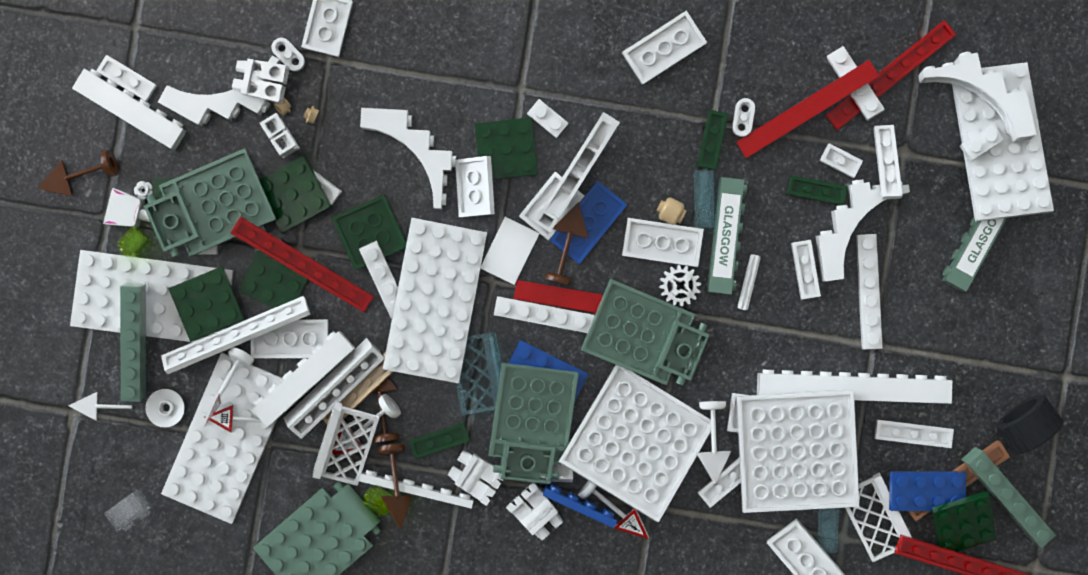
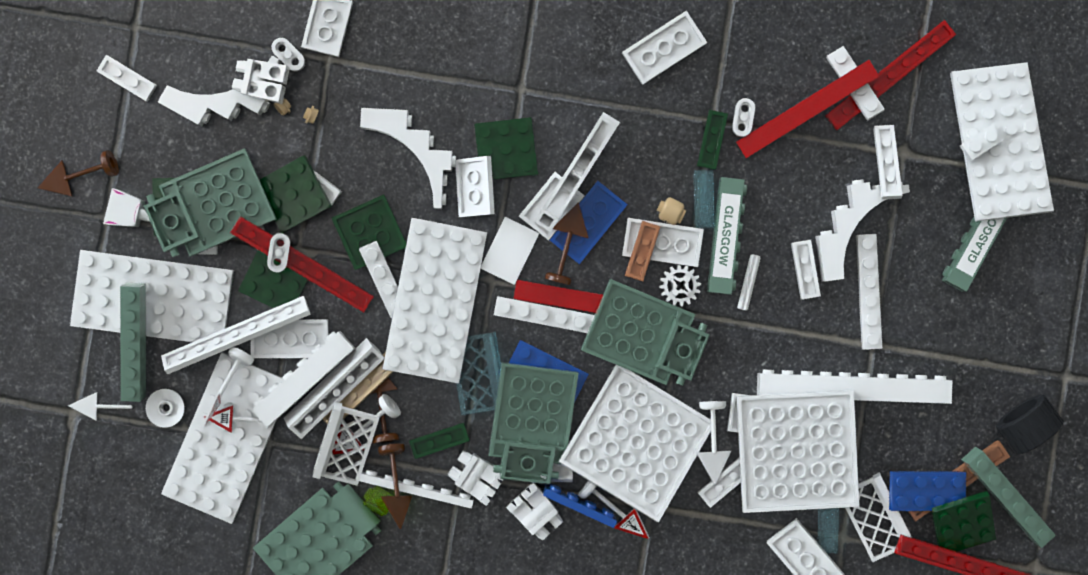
(128, 510): clear brick -> none
(129, 109): white brick -> none
(132, 242): clear neon green brick -> none
(143, 185): white plate -> none
(206, 303): dark green plate -> none
(279, 135): white hips -> none
(279, 252): none -> white plate
(547, 118): white plate -> none
(642, 251): none -> nougat tile
(816, 190): dark green plate -> none
(841, 160): white plate -> none
(913, 433): white plate -> none
(1010, 105): white arch -> none

